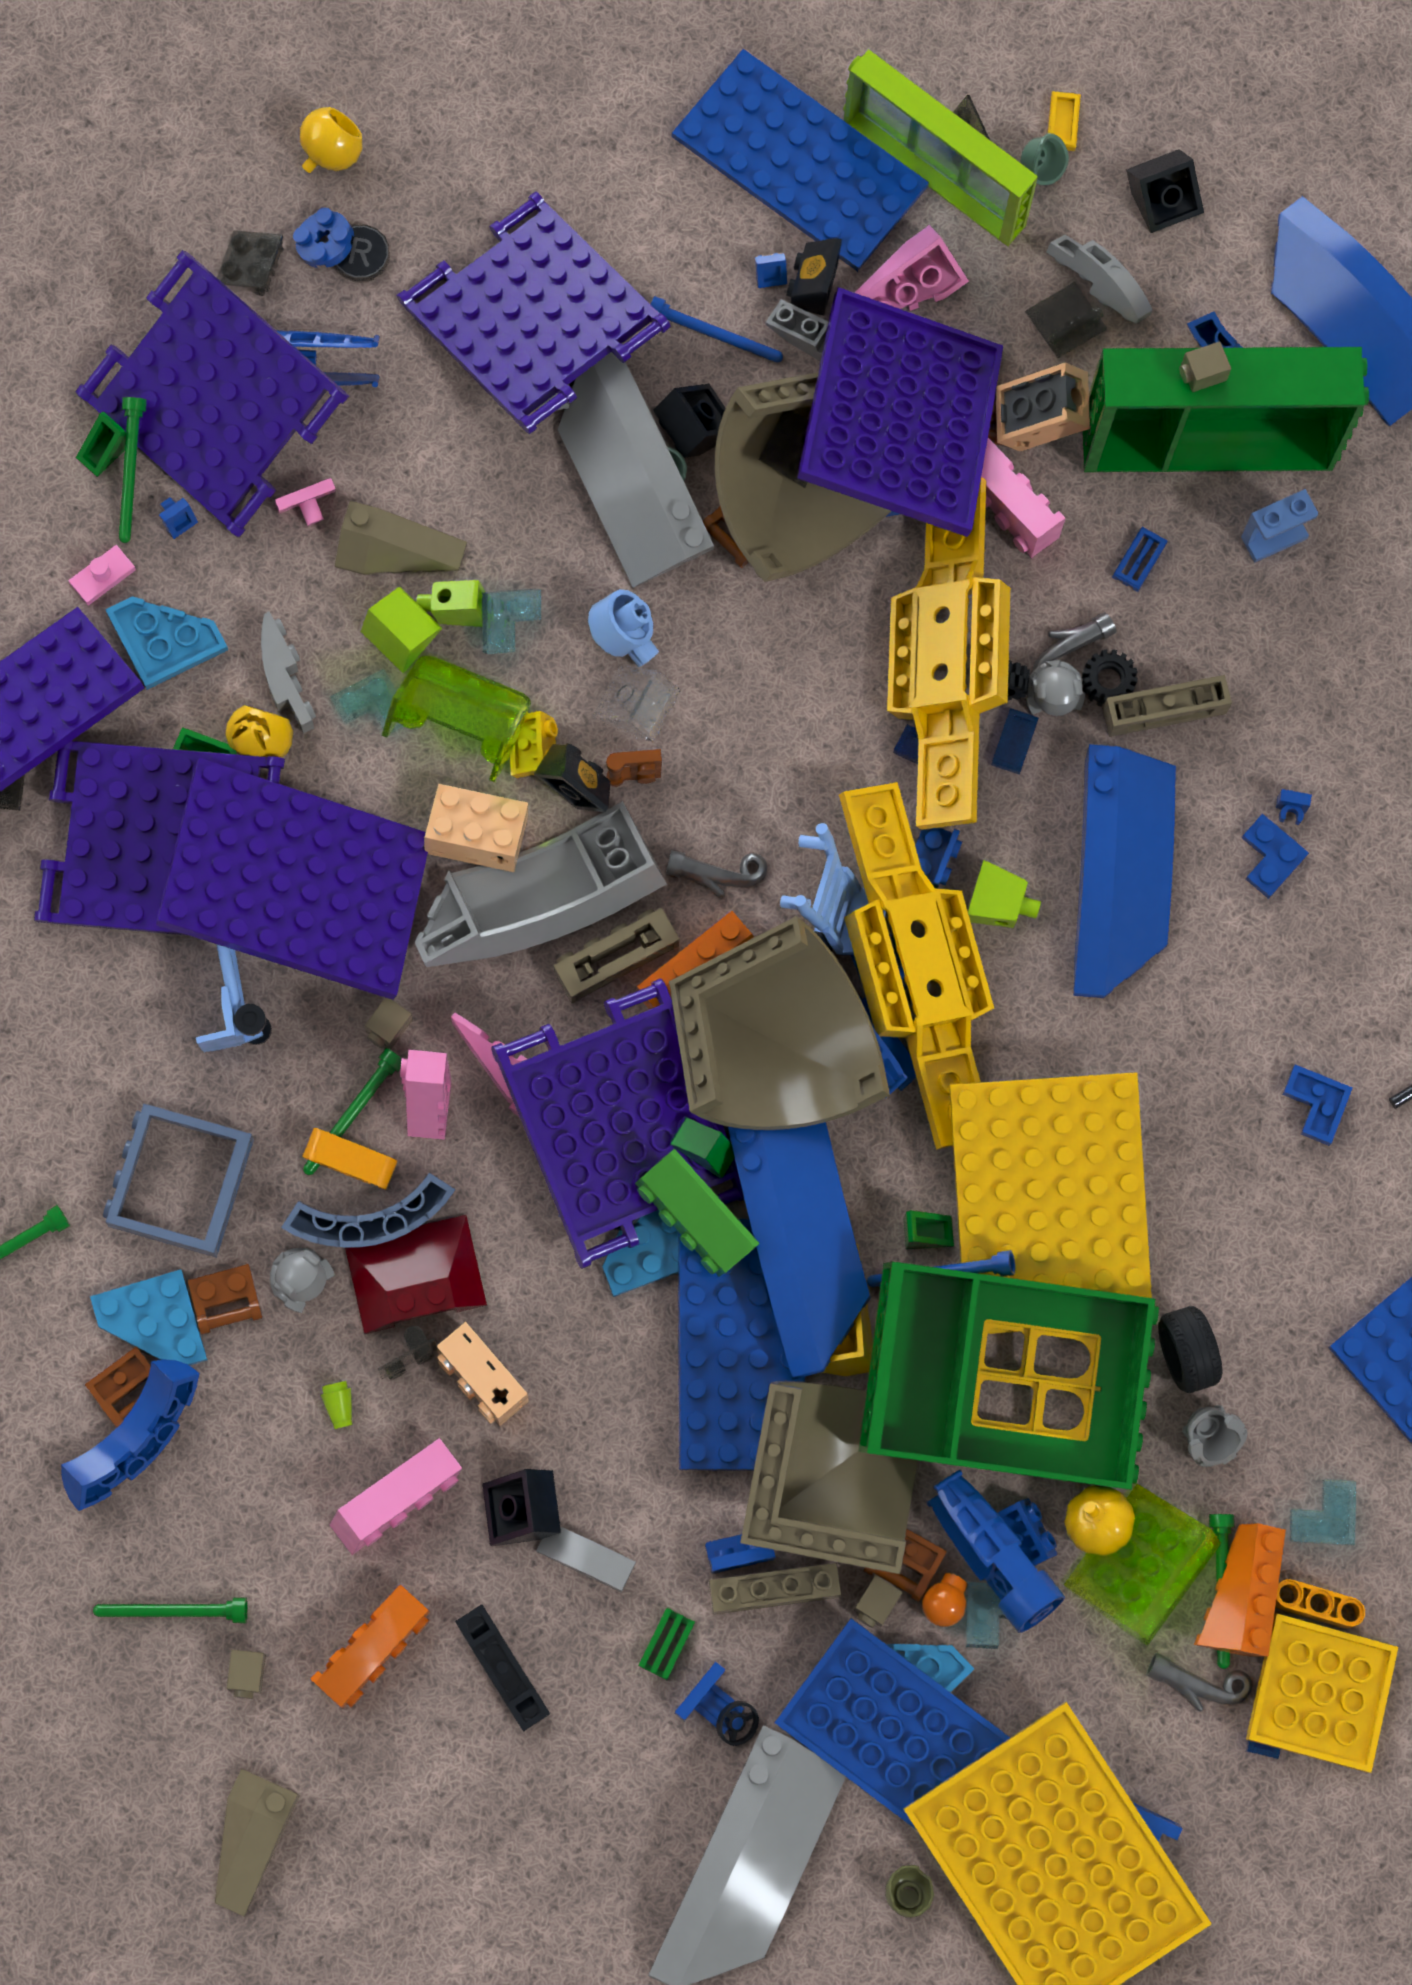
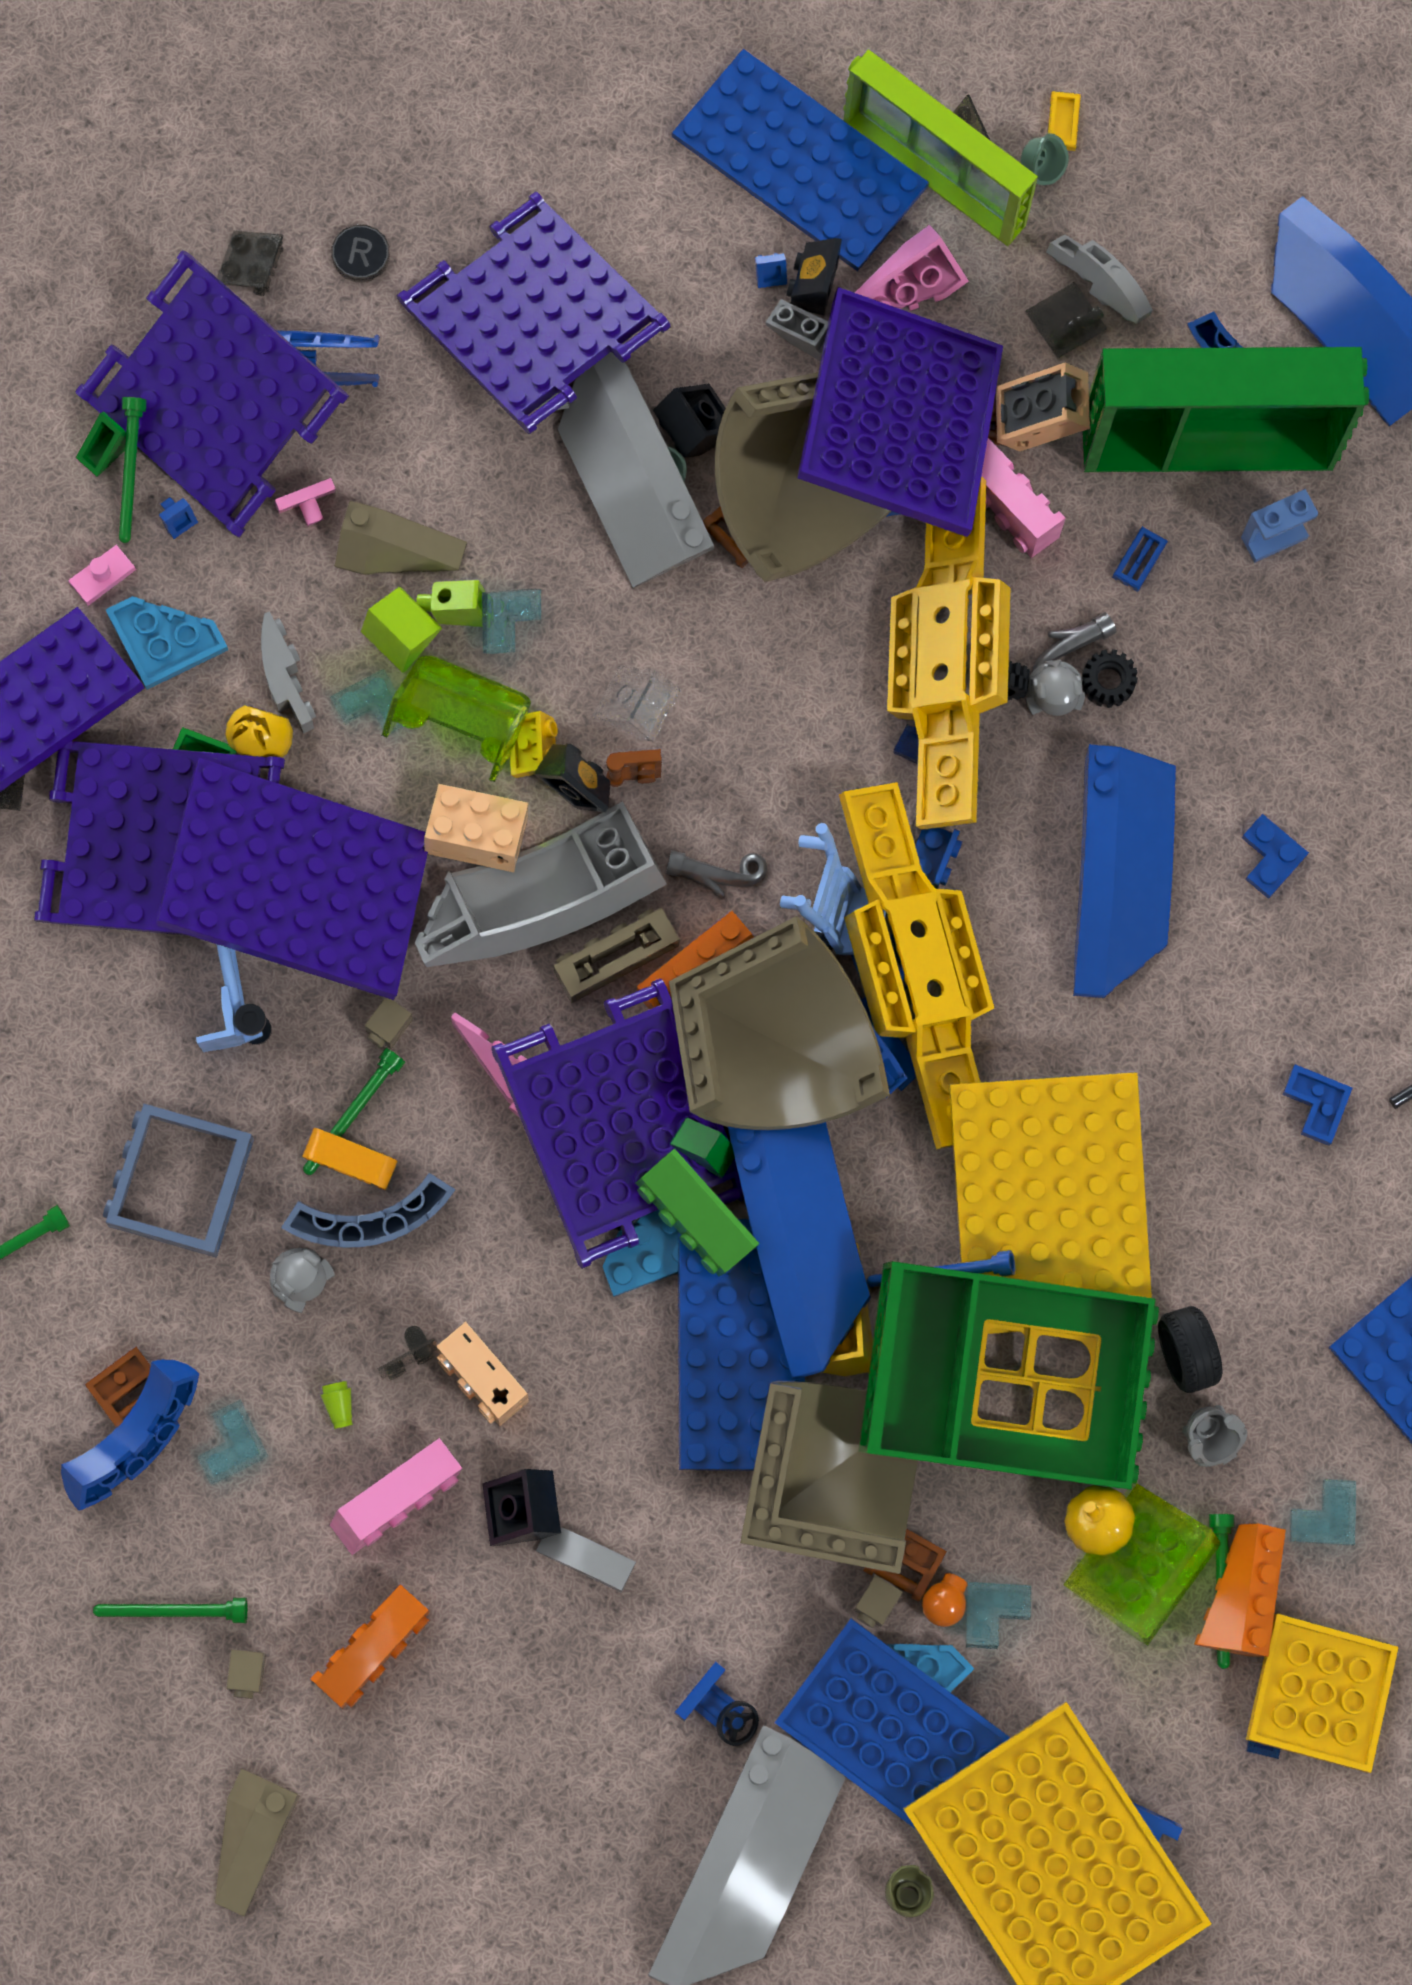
(153, 1317): dark azure plate -> none
(221, 1289): dark orange plate -> none
(241, 1445): none -> clear light blue plate
(314, 228): blue plate -> none
(330, 140): yellow piece -> none
(416, 1275): dark red slope -> none
(427, 1093): bright pink wedge -> none
(502, 1667): black slope -> none
(623, 626): light blue piece -> none
(678, 1619): green tile -> none
(715, 332): blue piece -> none
(731, 1554): blue bracket -> none
(774, 1588): dark tan brick -> none
(786, 445): clear smoke hinge -> none
(927, 1230): green slope -> none
(994, 1553): blue piece -> none
(1000, 898): lime torso -> none
(1014, 741): clear blue tile -> none
(1025, 1521): blue bracket -> none
(1166, 190): black slope -> none
(1167, 705): dark tan brick -> none
(1192, 1686): flat silver plant -> none
(1205, 367): dark tan brick -> none
(1293, 802): blue tile -> none
(1332, 1600): light orange beam -> none

